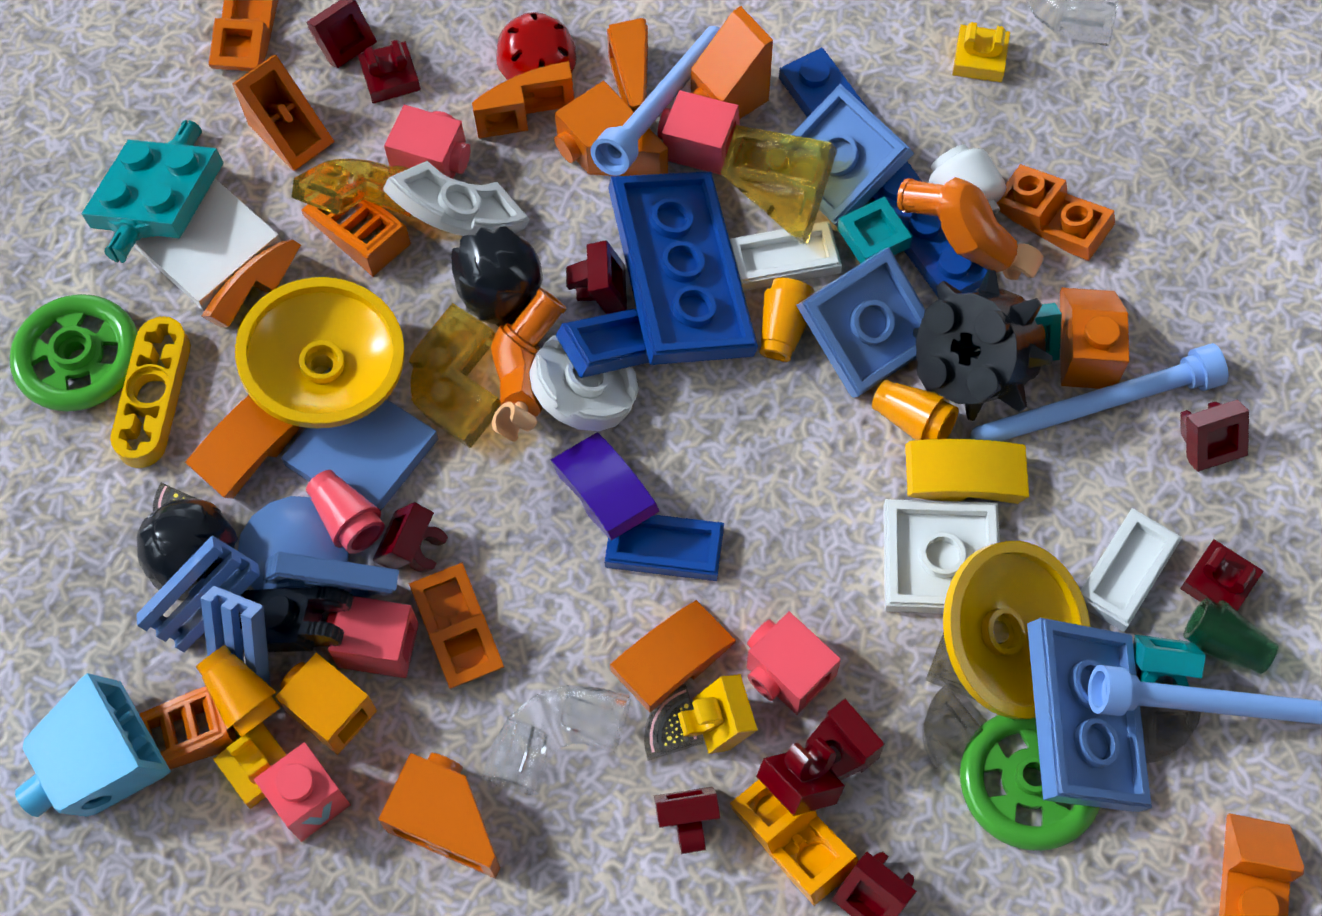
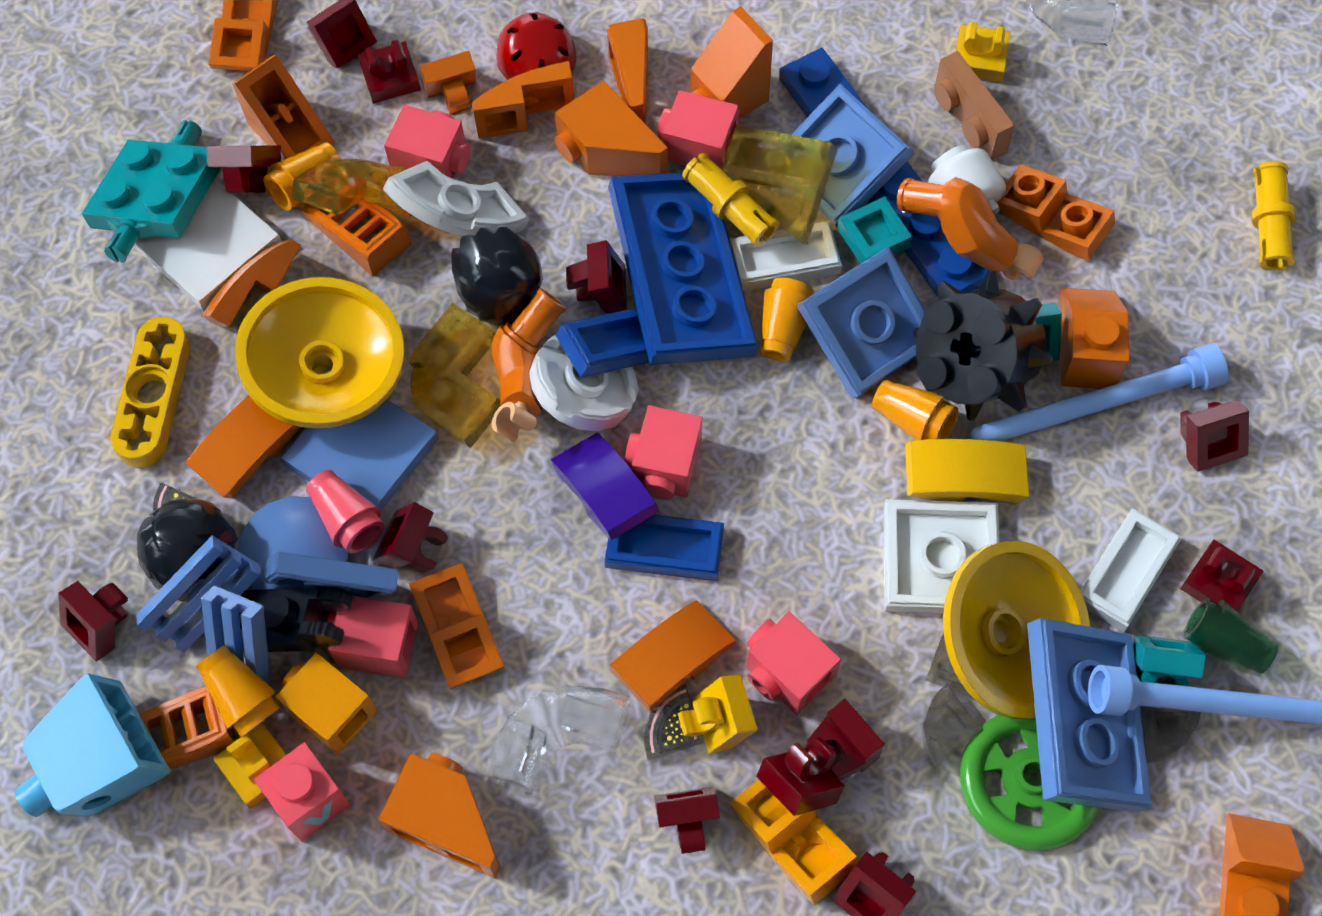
(70, 313): bright green plate -> none
(92, 617): none -> dark red tile
(244, 165): none -> dark red tile
(281, 176): none -> light orange cone
(450, 78): none -> orange tile
(618, 146): light blue piece -> none
(665, 451): none -> coral brick
(730, 199): none -> yellow pin
(981, 116): none -> nougat plate
(1273, 216): none -> yellow pin

